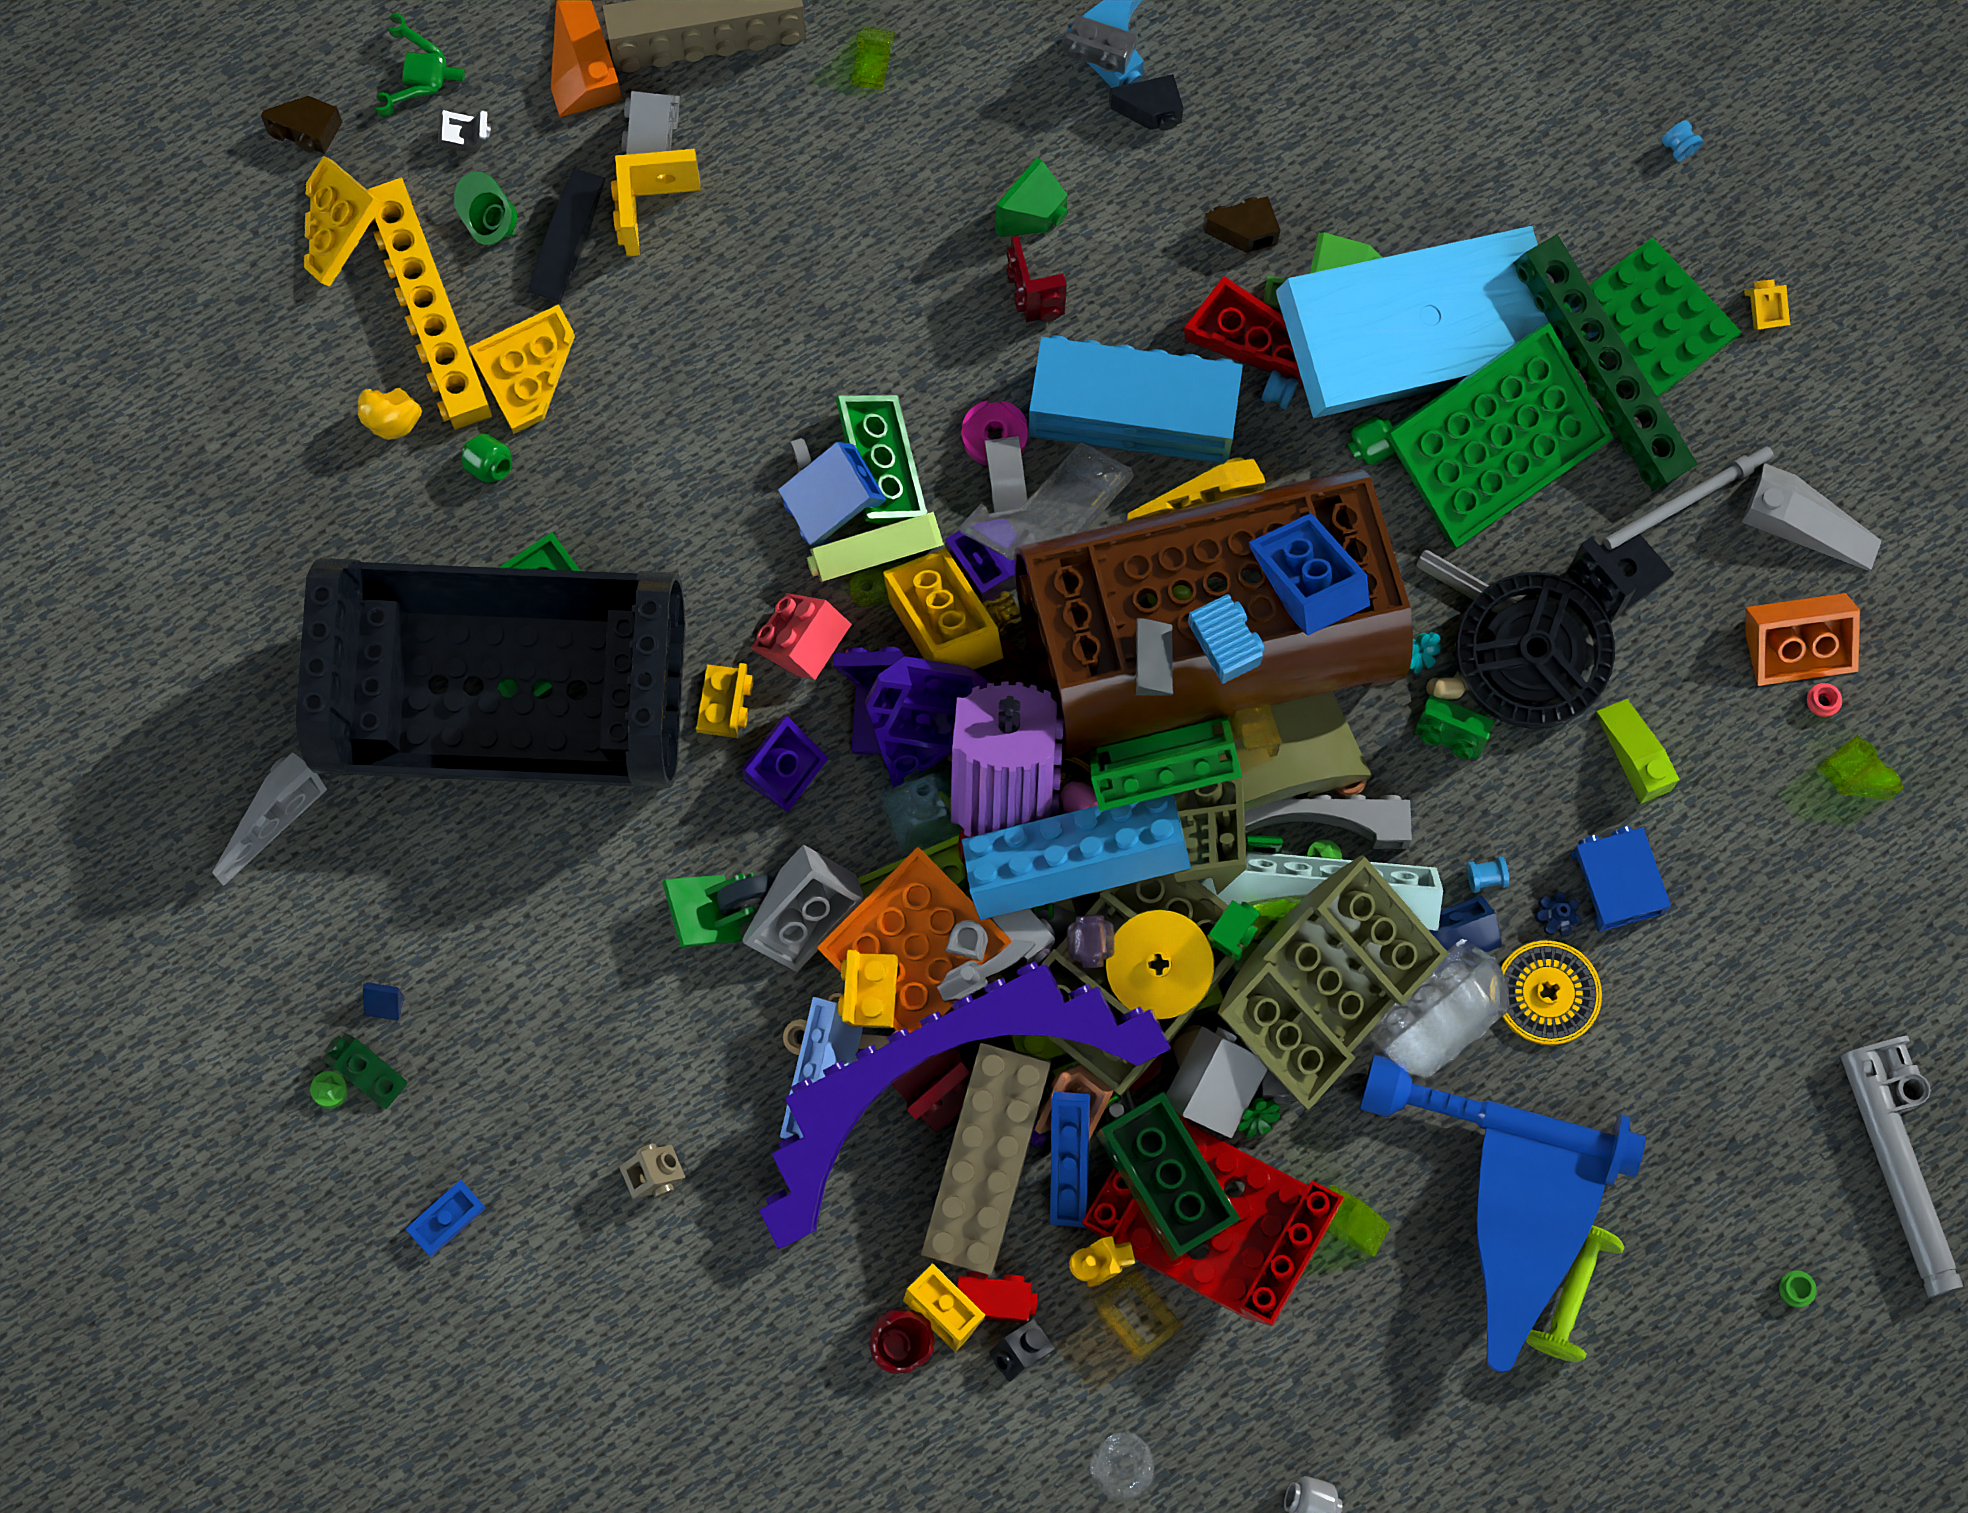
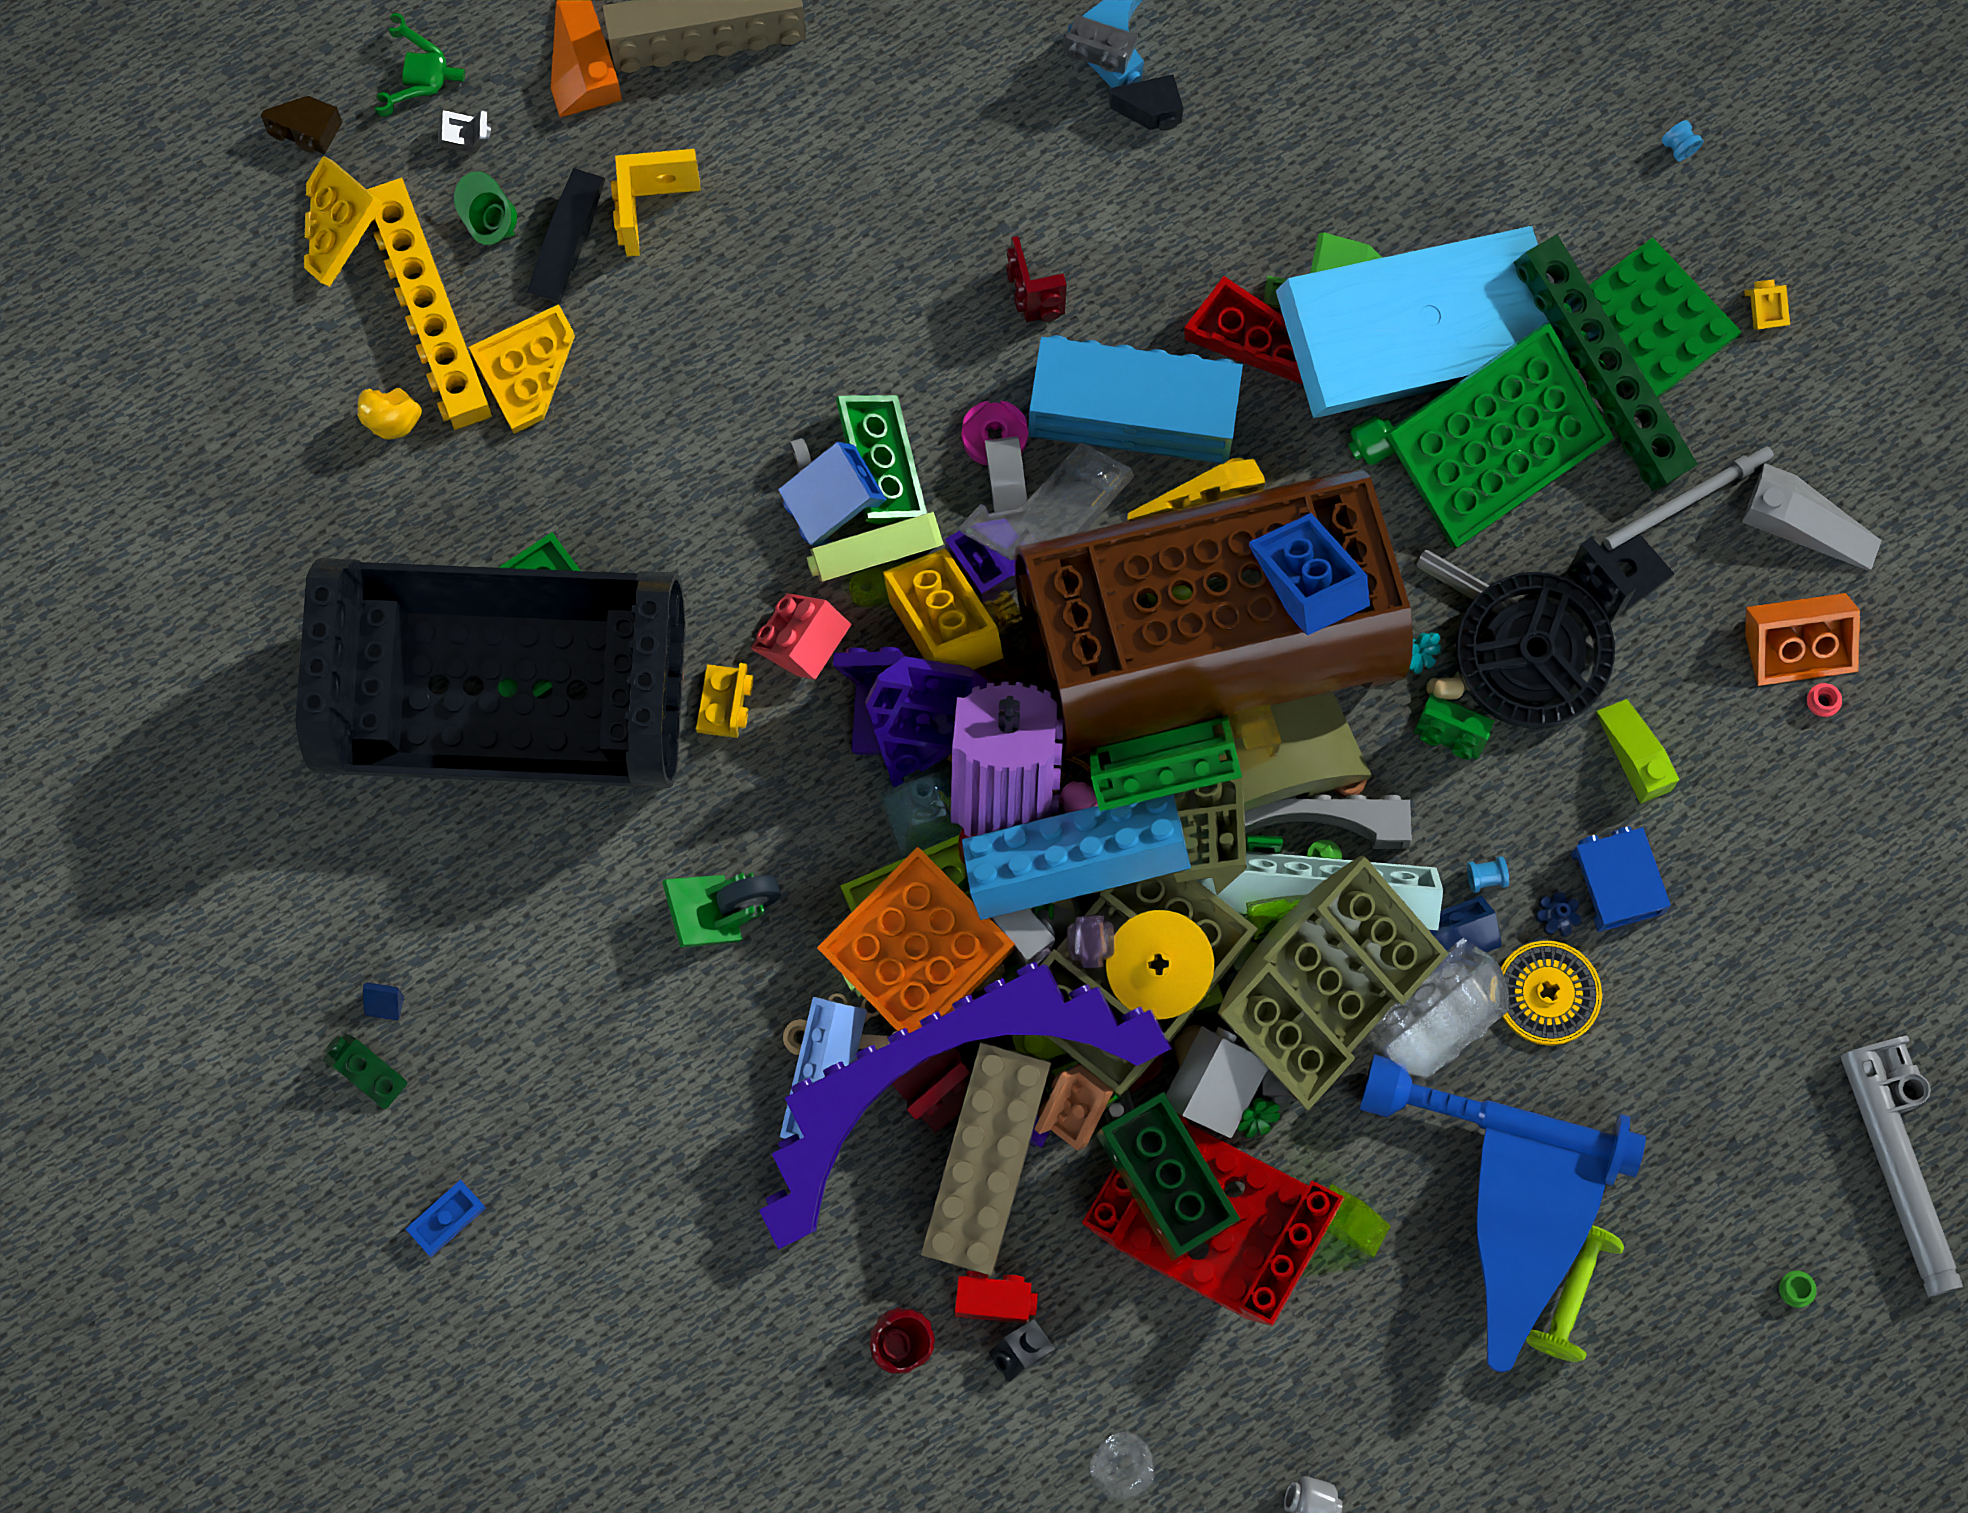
(279, 801): light grey wedge -> none
(329, 1089): bright green tile -> none
(486, 458): green head -> none
(650, 122): light grey brick -> none
(652, 1171): dark tan brick -> none
(784, 764): dark purple slope -> none
(803, 908): light grey slope -> none
(868, 990): yellow bracket -> none
(872, 57): clear neon green slope -> none
(945, 1306): yellow tile -> none
(968, 940): light grey tile -> none
(972, 977): light grey piece -> none
(1031, 203): green slope -> none
(1069, 1158): blue plate -> none
(1101, 1261): yellow hips -> none
(1121, 1327): clear yellow tile -> none
(1153, 658): dark grey slope -> none
(1226, 638): dark azure brick -> none
(1234, 929): green brick -> none
(1244, 225): dark brown slope -> none
(1280, 389): dark azure wheel -> none
(1860, 773): clear neon green slope -> none

